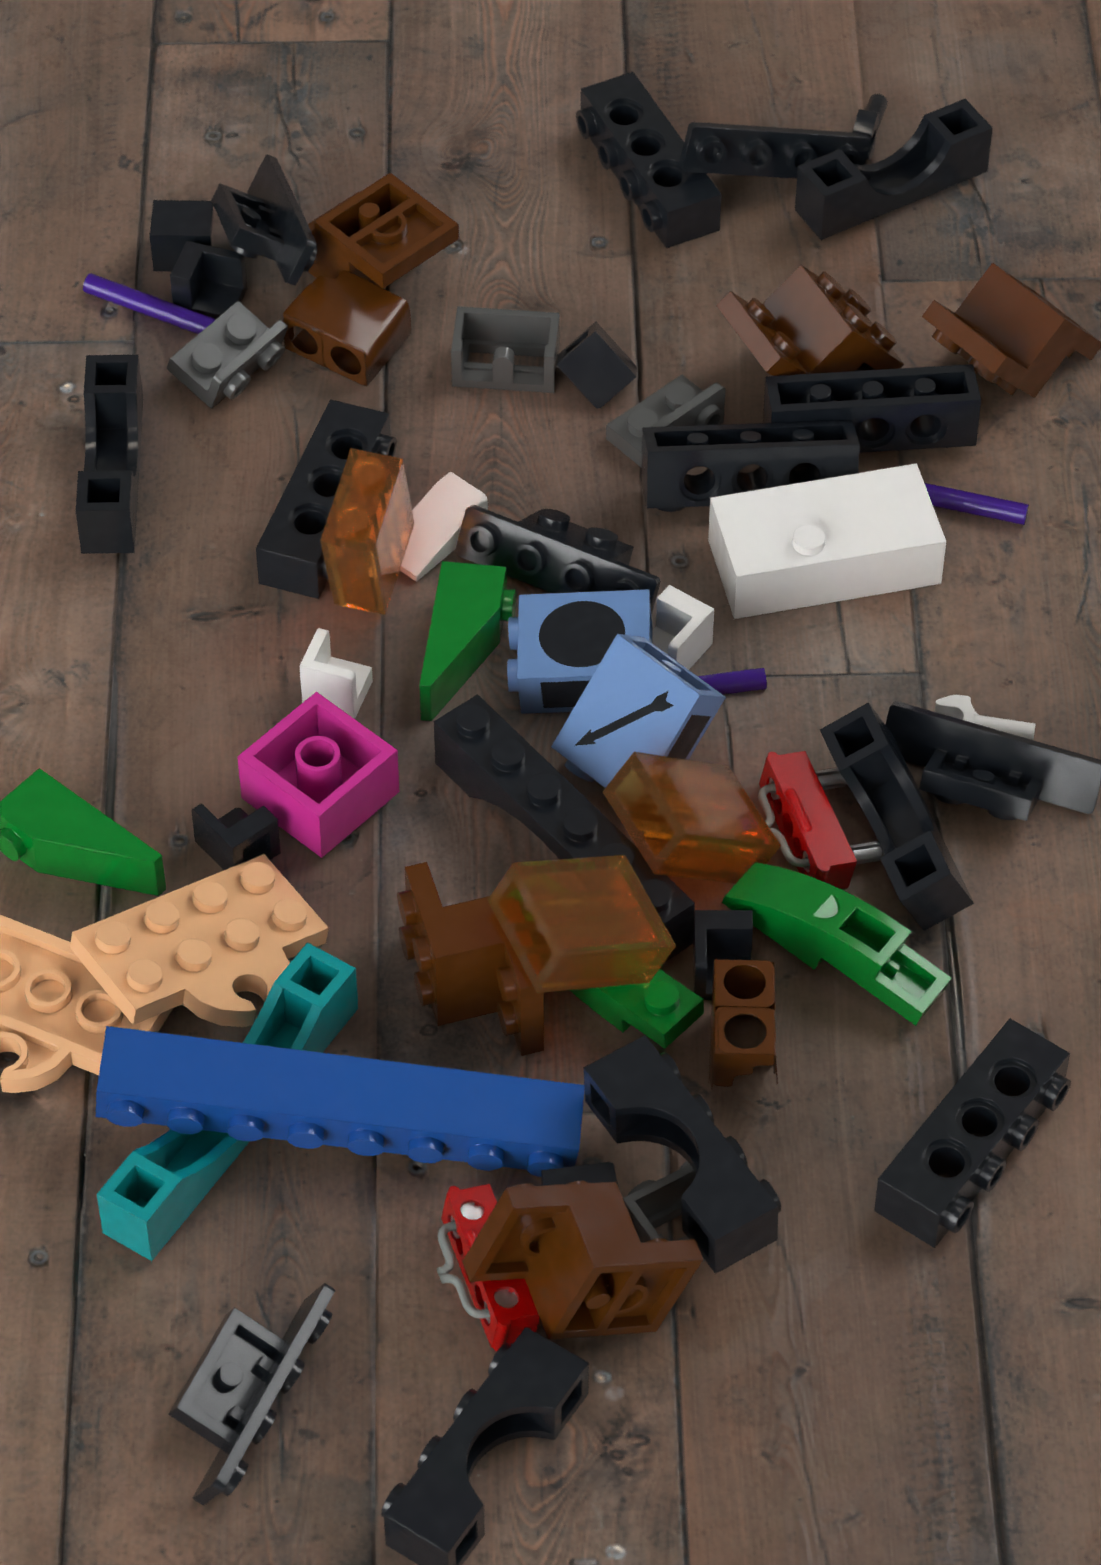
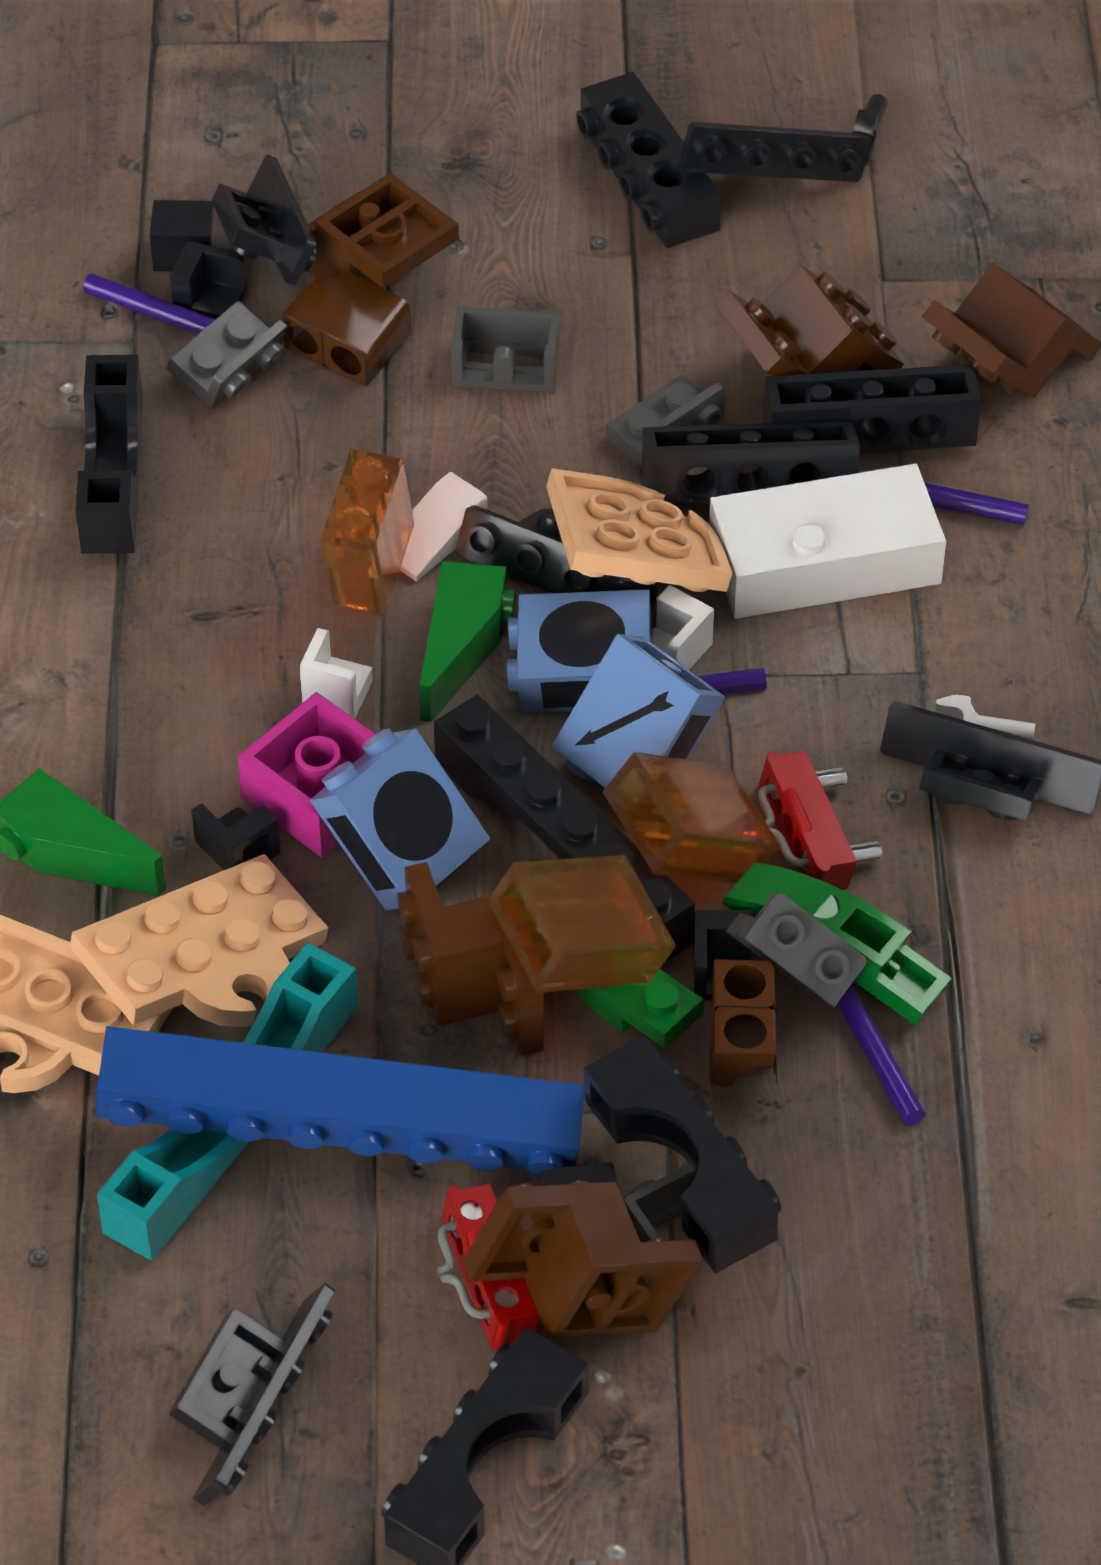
(290, 547): black brick -> none
(398, 812): none -> brick
(596, 365): black panel -> none
(634, 533): none -> light nougat plate
(800, 948): none -> dark grey bracket
(880, 1057): none -> dark purple bar
(898, 815): black arch -> none
(942, 152): black arch -> none
(1011, 1063): black brick -> none

